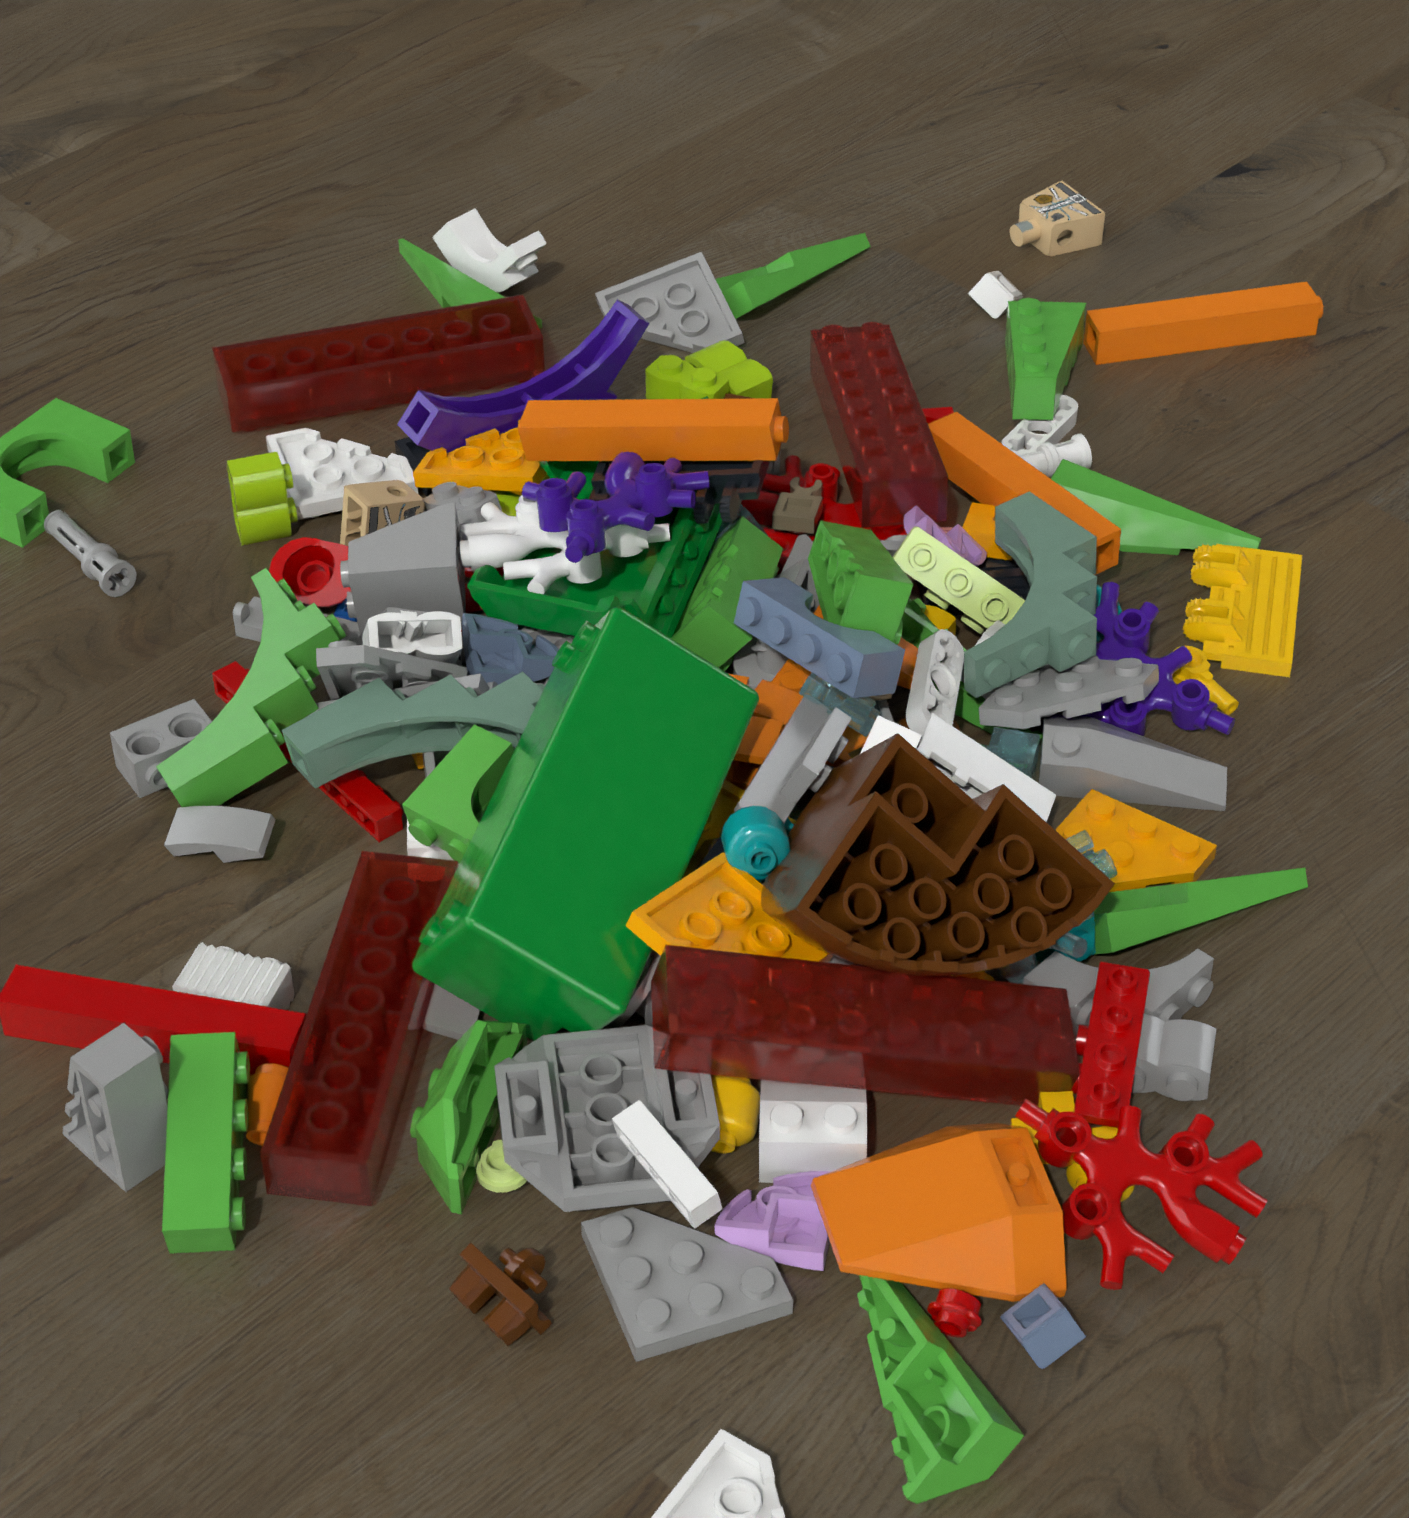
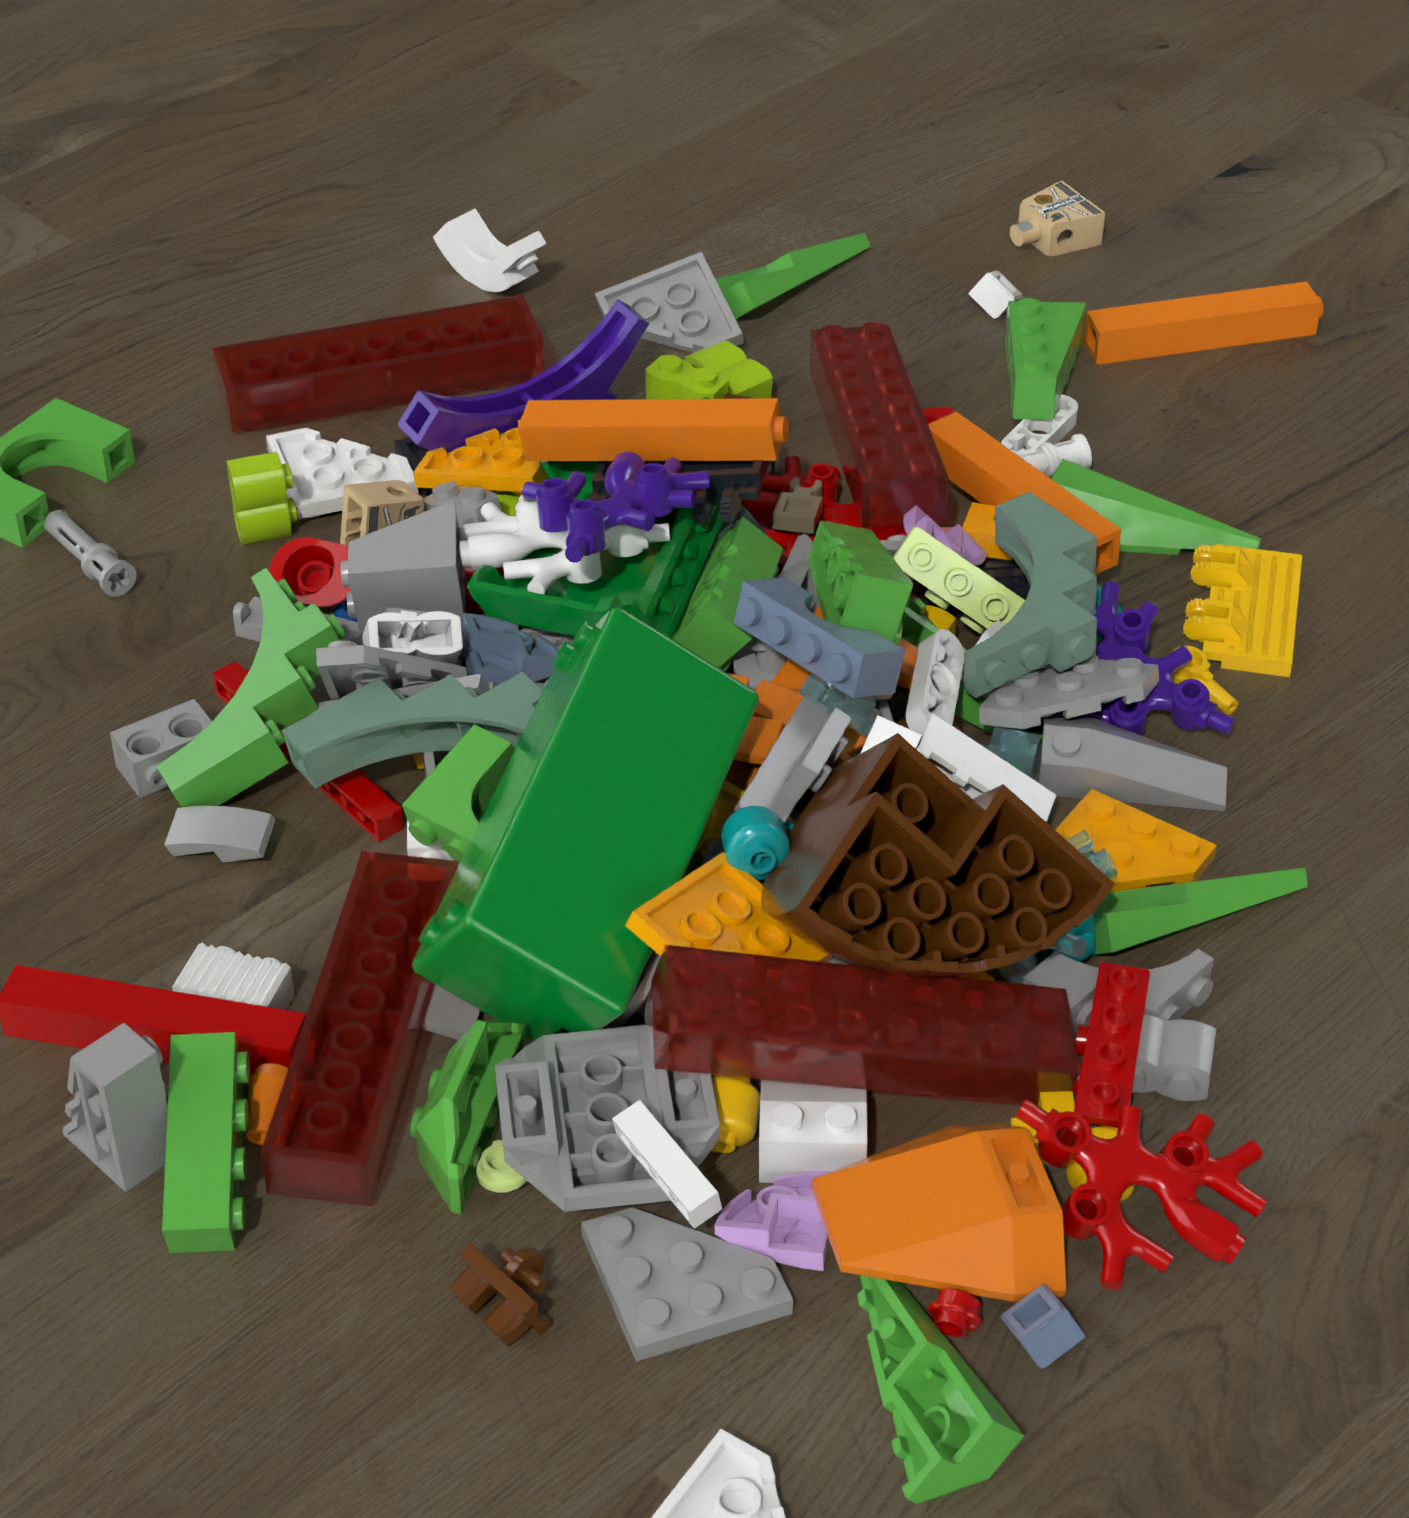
(445, 282): bright green wedge -> none

